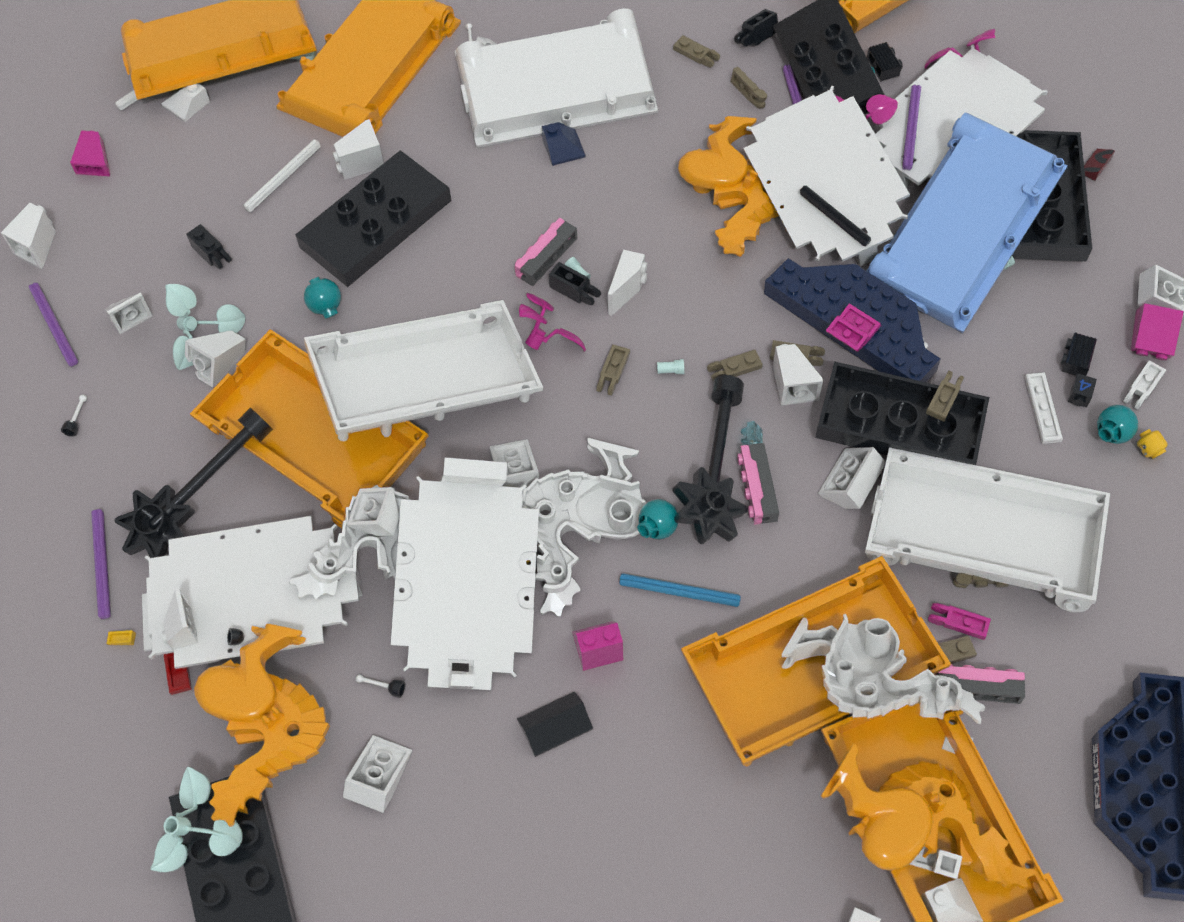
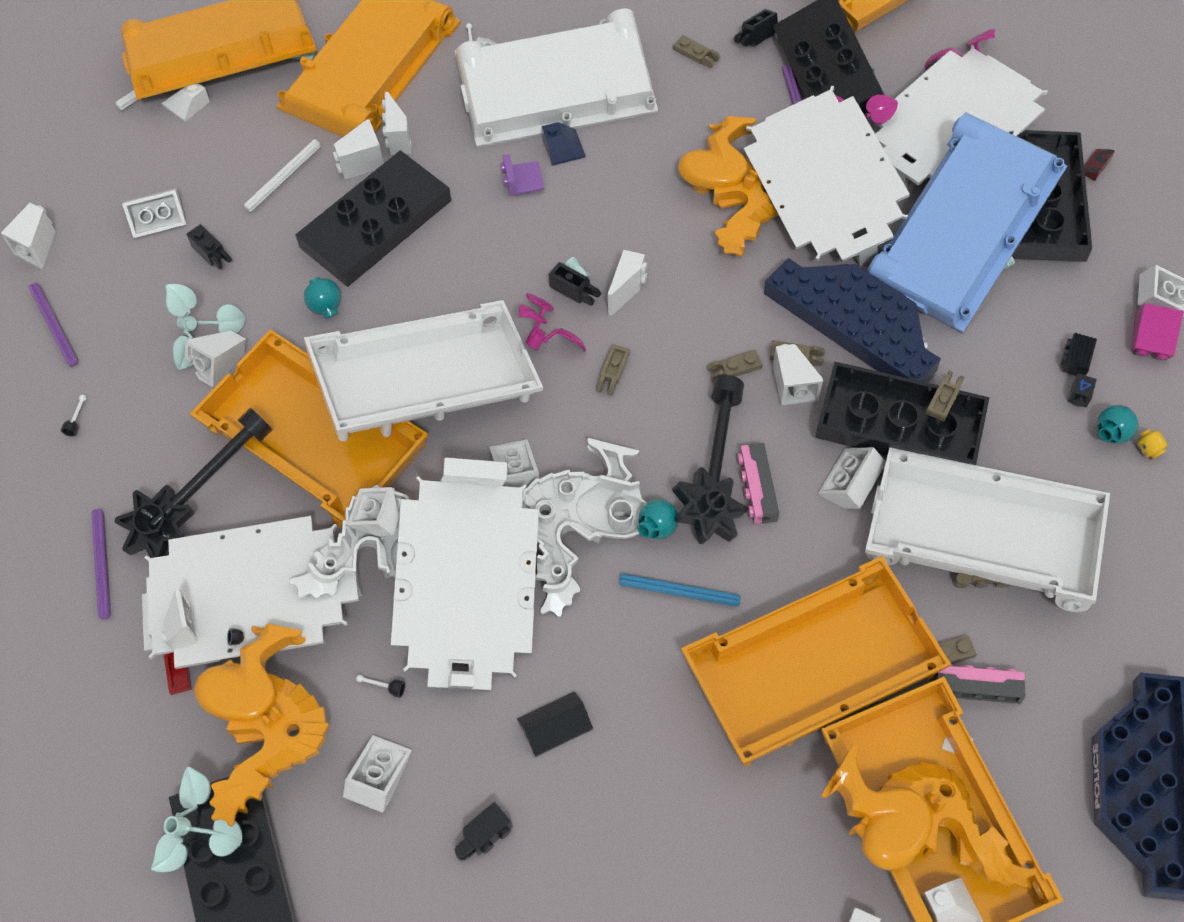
(90, 155): dark pink slope -> none
(121, 637): yellow piece -> none
(128, 312): white slope -> none
(154, 213): none -> white slope
(396, 127): none -> white slope
(483, 832): none -> black hinge
(521, 177): none -> medium lavender bracket
(545, 251): dark grey piece -> none
(599, 645): dark pink slope -> none
(676, 367): light aqua pin -> none
(748, 88): dark tan hinge -> none
(753, 432): clear light blue tile -> none
(835, 215): black axle -> none
(853, 327): dark pink slope -> none
(861, 669): white animal -> none
(884, 61): black brick -> none
(911, 127): medium lavender axle -> none
(940, 862): white slope -> none
(960, 620): dark pink hinge -> none
(1043, 408): white tile -> none
(1145, 383): white hinge -> none

